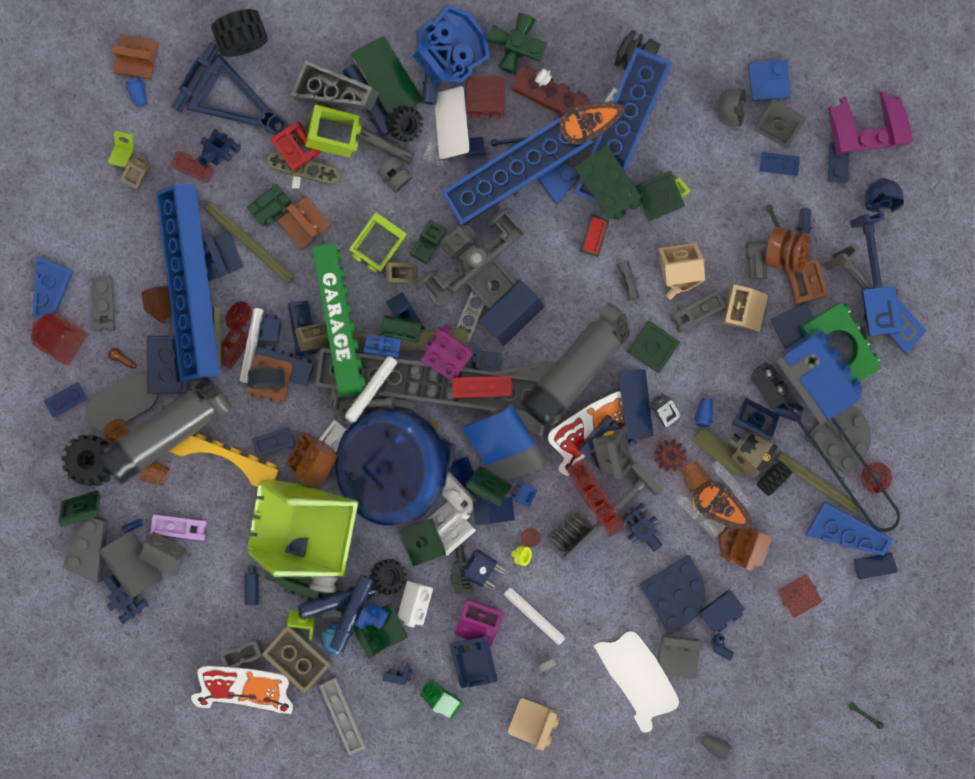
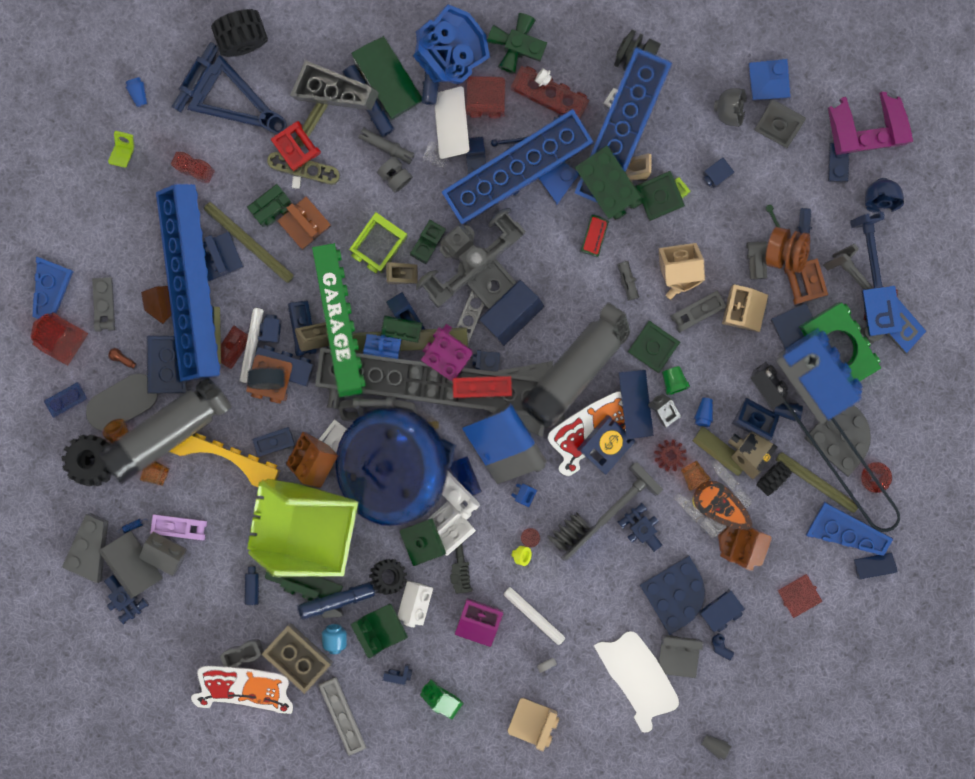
(79, 508): dark green tile -> none
(135, 57): dark orange bracket -> none
(135, 171): dark tan bracket -> none
(217, 148): dark blue piece -> none
(234, 313): clear red gear -> none
(295, 621): lime bracket -> none
(297, 547): dark blue tile -> none
(323, 583): light grey wheel -> none
(331, 146): lime window -> none
(351, 613): dark blue piece -> none
(371, 389): white axle -> none
(372, 615): blue bracket -> none
(413, 127): black tyre -> none
(474, 664): dark blue container -> none
(479, 569): dark blue piece -> none
(488, 486): dark green tile -> none
(489, 513): dark blue brick -> none
(589, 121): sticker -> none
(595, 498): clear red brick -> none
(613, 454): dark grey bracket -> none
(639, 167): none -> tan slope
(674, 380): none -> green piece
(717, 173): none -> dark blue brick
(779, 164): clear blue tile -> none
(852, 706): dark green hinge -> none

